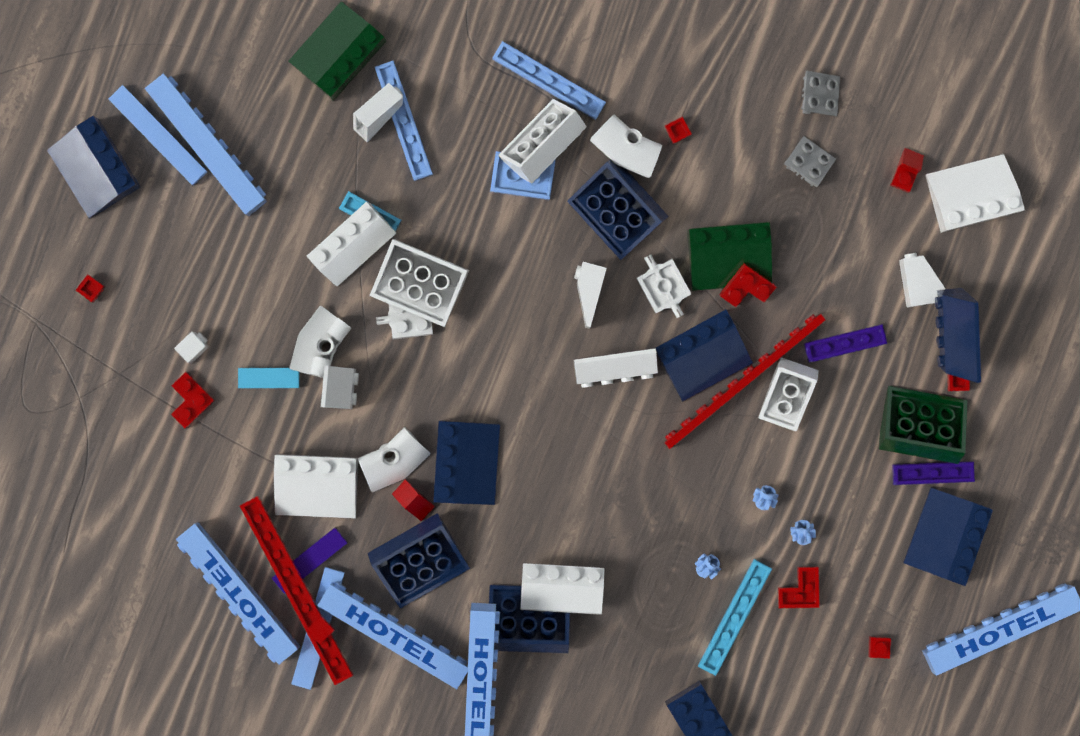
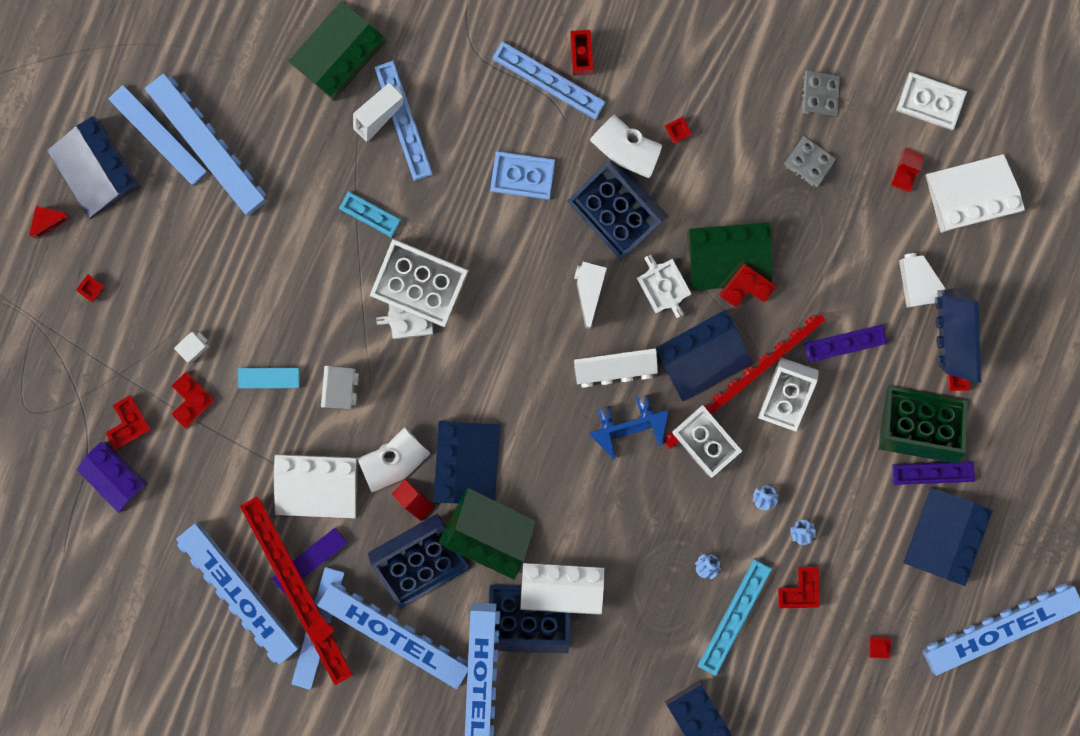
(46, 220): none -> red slope
(111, 476): none -> dark purple slope
(132, 424): none -> red plate
(319, 329): white panel -> none
(351, 244): white slope -> none
(489, 533): none -> dark green slope
(542, 140): white slope -> none
(581, 52): none -> red brick
(647, 419): none -> blue hose
(706, 441): none -> white slope
(931, 101): none -> white tile

